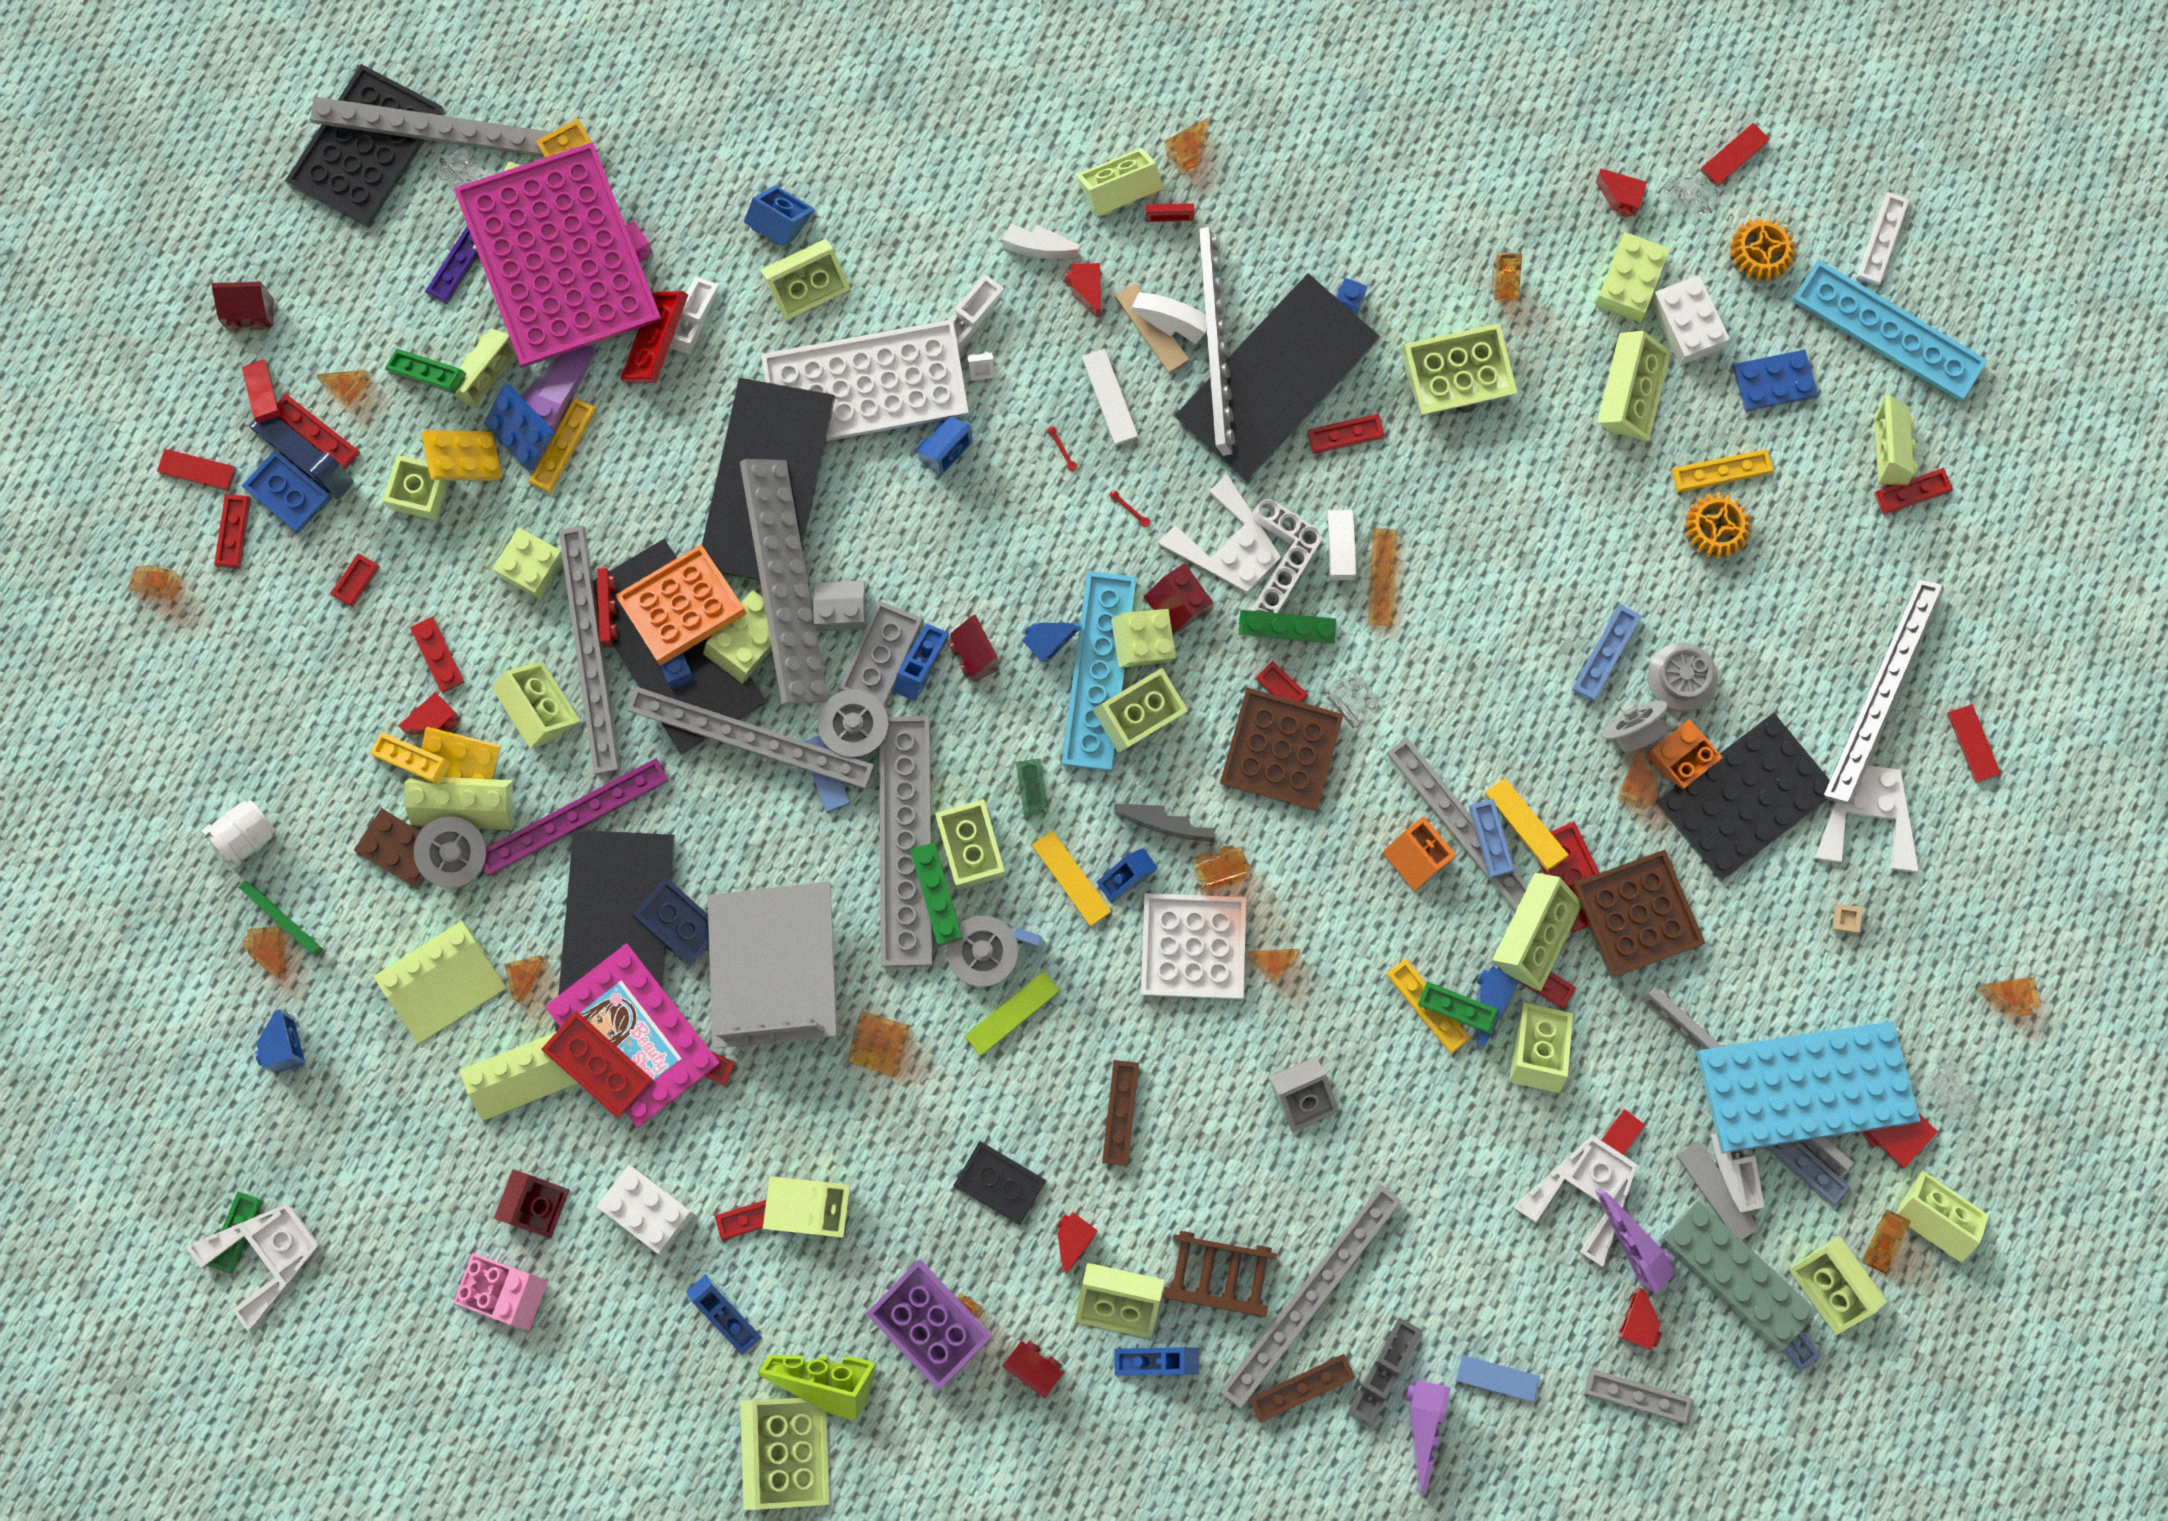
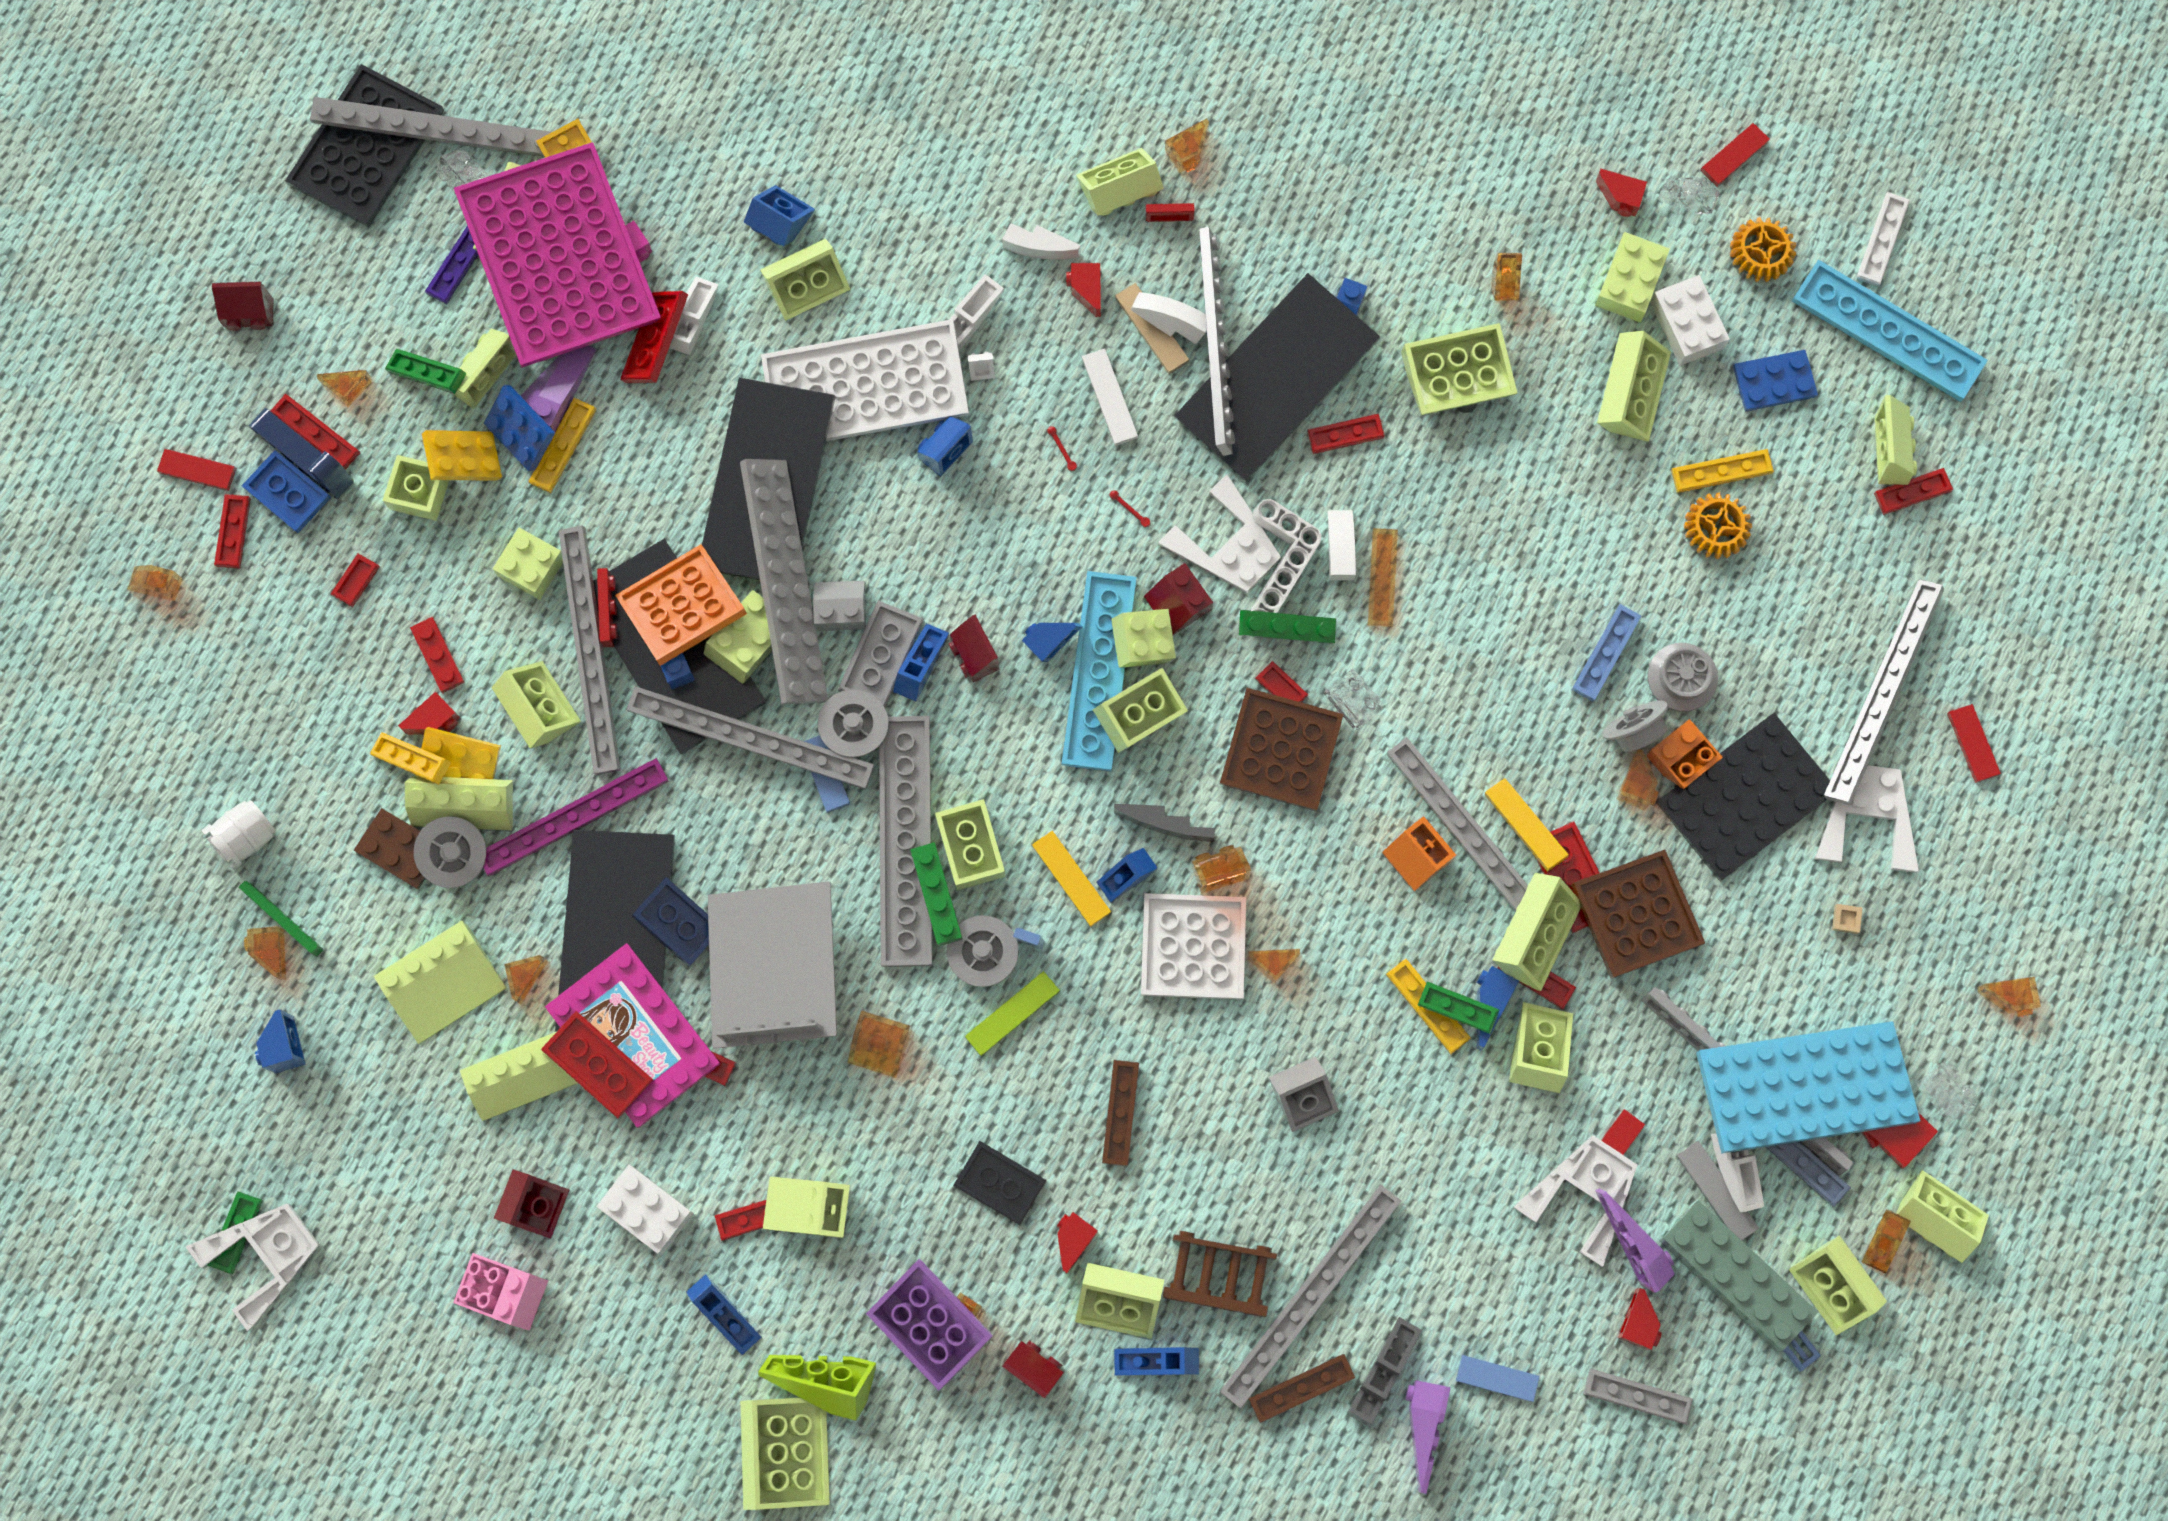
(260, 391): tile -> none
(1032, 787): clear green brick -> none
(1491, 838): medium blue tile -> none

